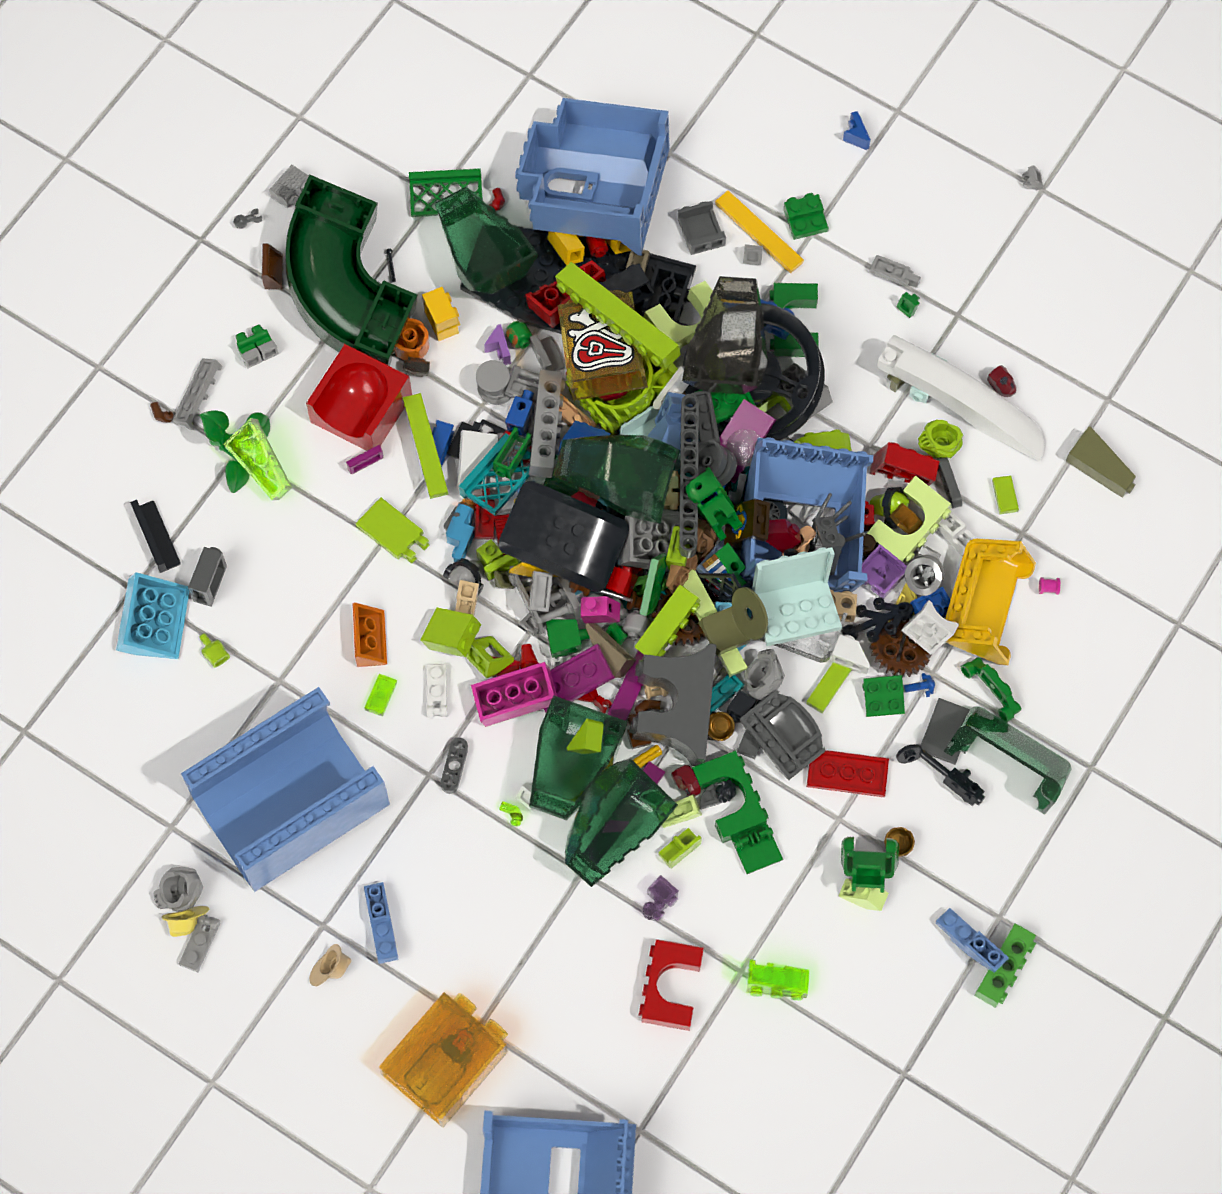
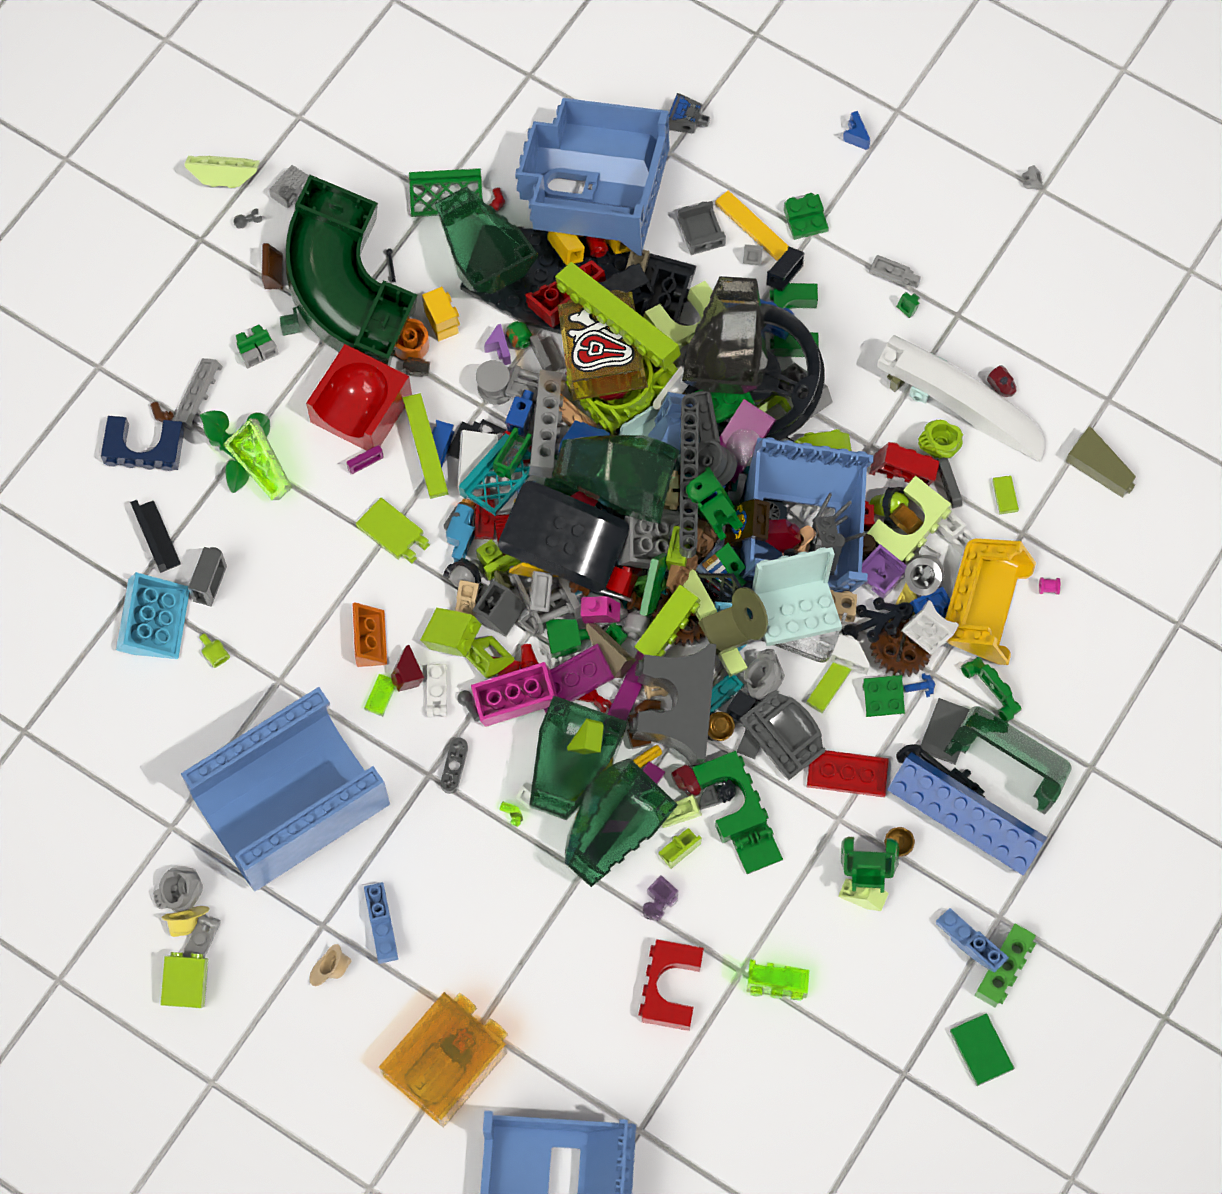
(163, 456): none -> dark blue arch
(184, 980): none -> lime brick
(221, 170): none -> yellowish green wedge
(290, 323): none -> clear green panel
(406, 671): none -> dark red slope
(465, 698): none -> dark grey bar
(498, 608): none -> dark grey slope
(686, 115): none -> torso
(785, 269): none -> black window
(967, 813): none -> brick
(982, 1049): none -> green tile

